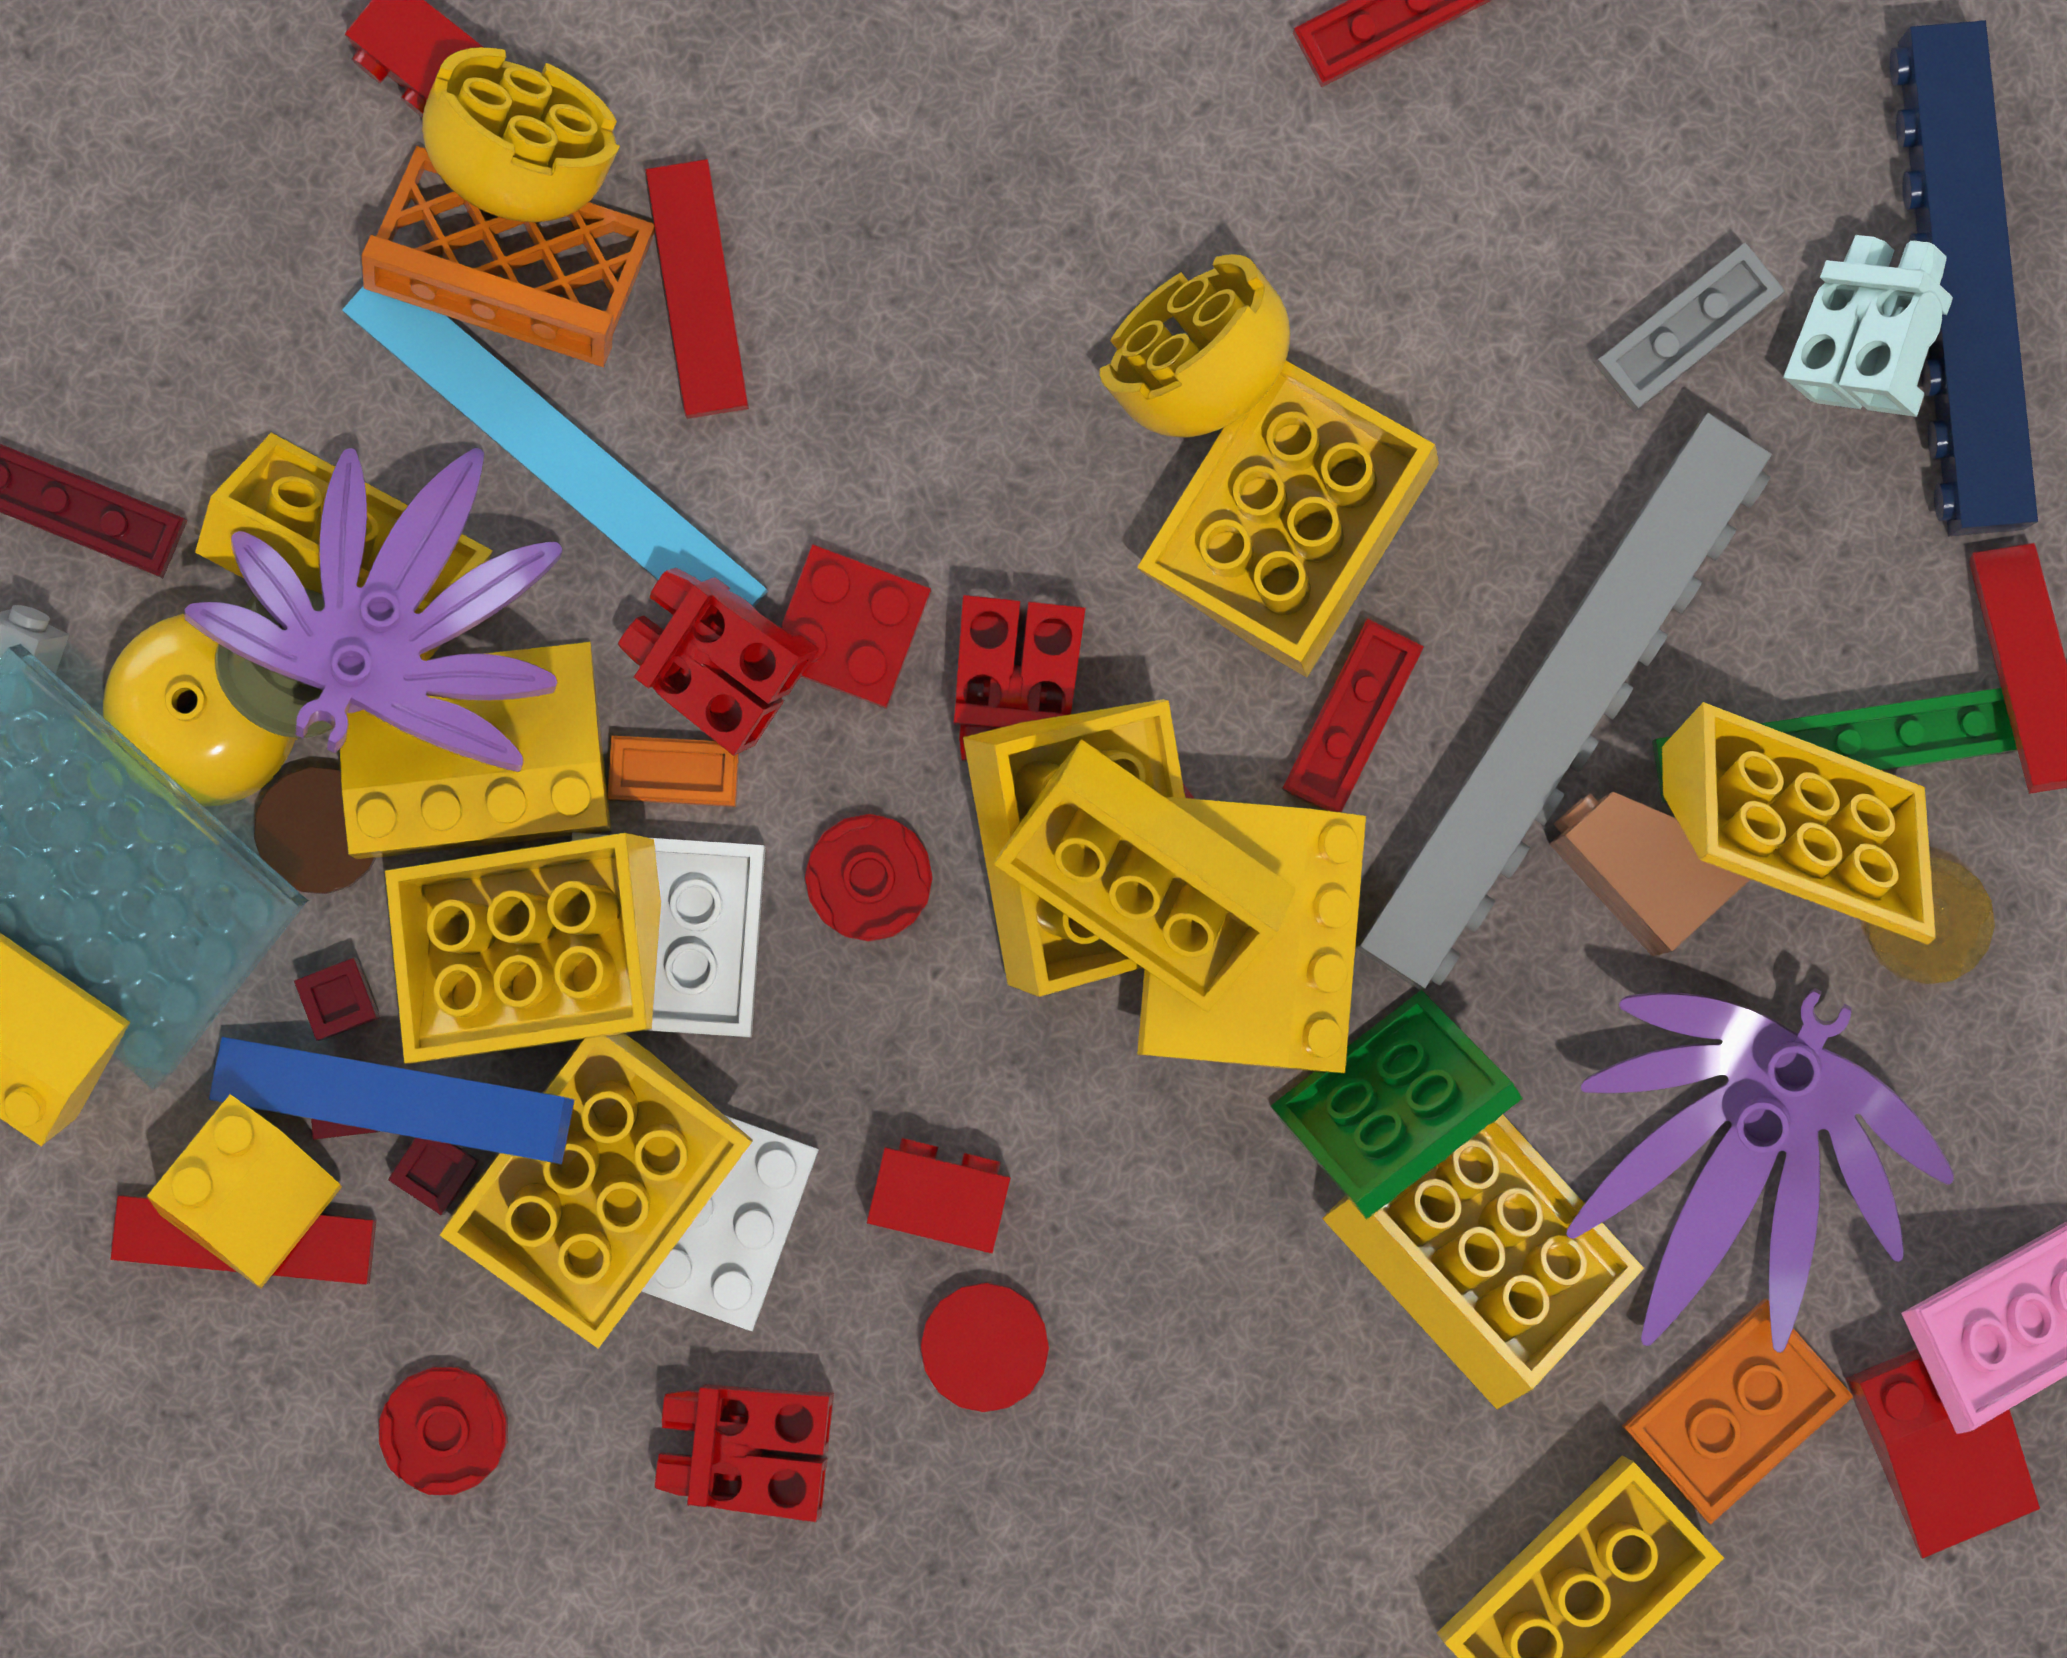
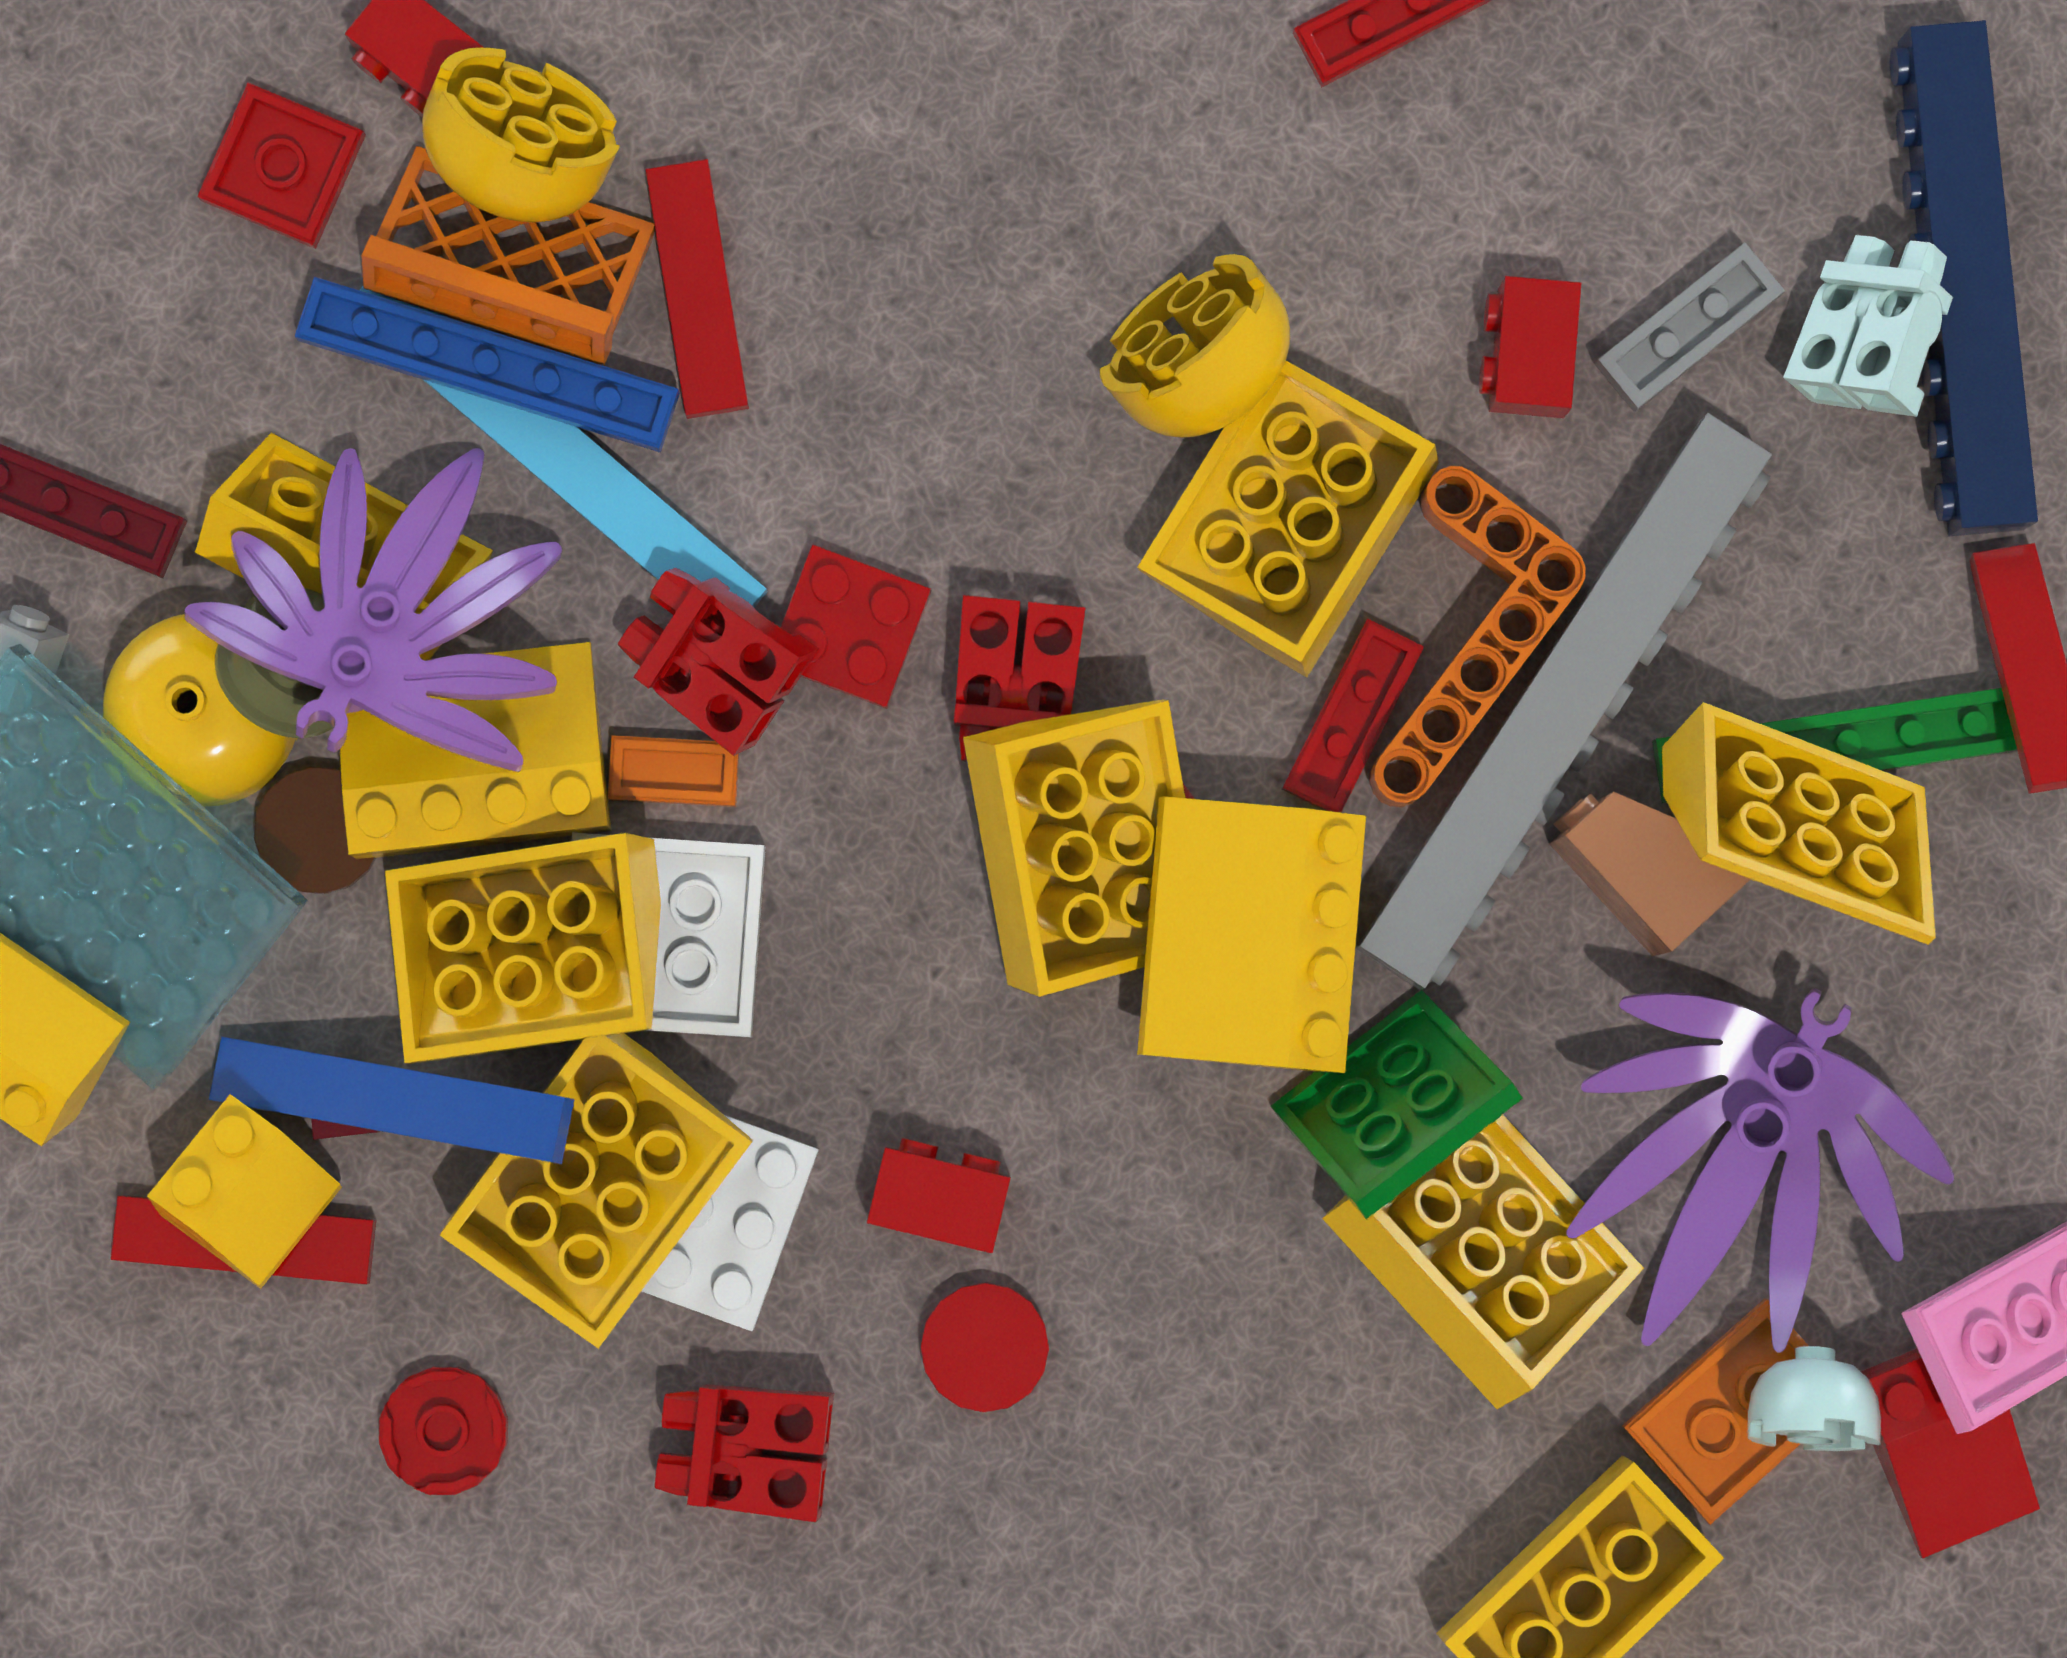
(281, 165): none -> red tile
(336, 999): dark red plate -> none
(434, 1173): dark red plate -> none
(487, 364): none -> blue tile
(882, 898): red tile -> none
(1146, 876): yellow slope -> none
(1487, 642): none -> orange beam
(1532, 346): none -> red brick
(1815, 1404): none -> light aqua cylinder
(1961, 929): clear yellow tile -> none

